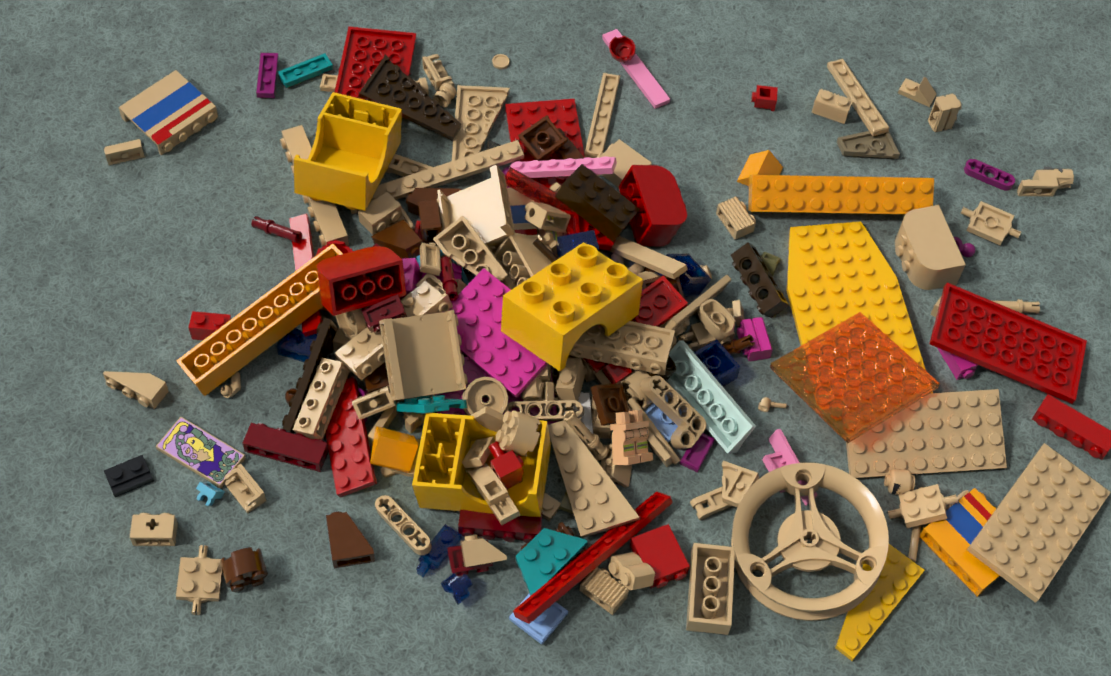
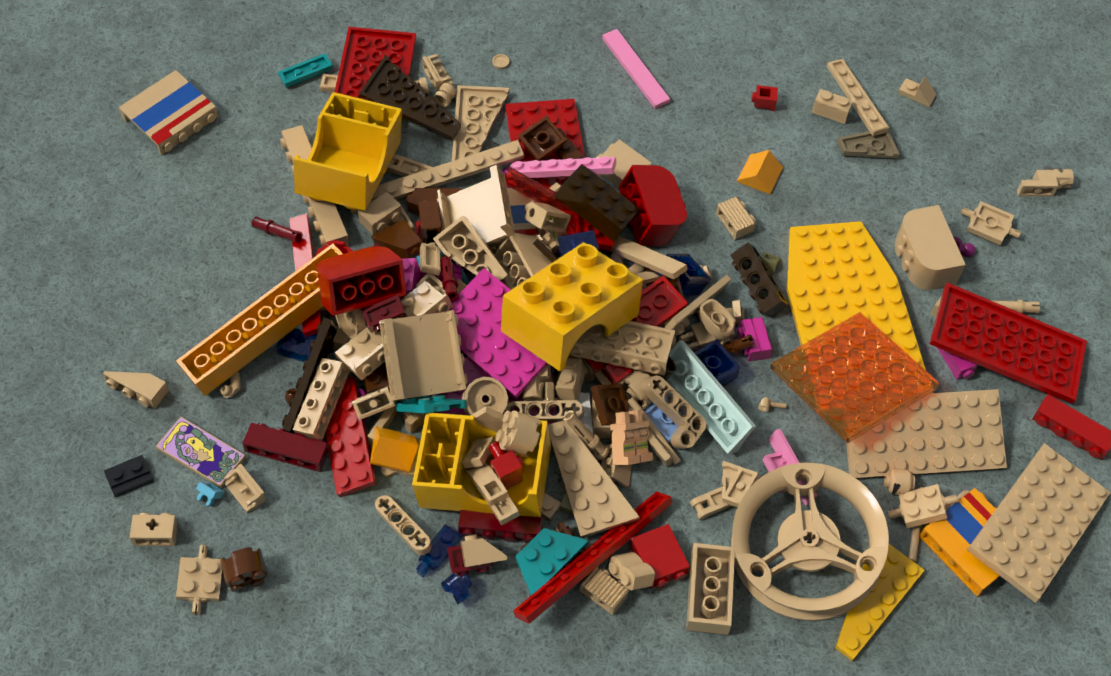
(124, 152): tan panel -> none
(204, 324): red brick -> none
(267, 75): magenta plate -> none
(347, 542): reddish brown slope -> none
(544, 624): light blue plate -> none
(602, 115): tan tile -> none
(622, 49): red hair -> none
(697, 453): magenta tile -> none
(839, 194): light orange brick -> none
(944, 112): tan brick -> none
(975, 173): magenta beam -> none

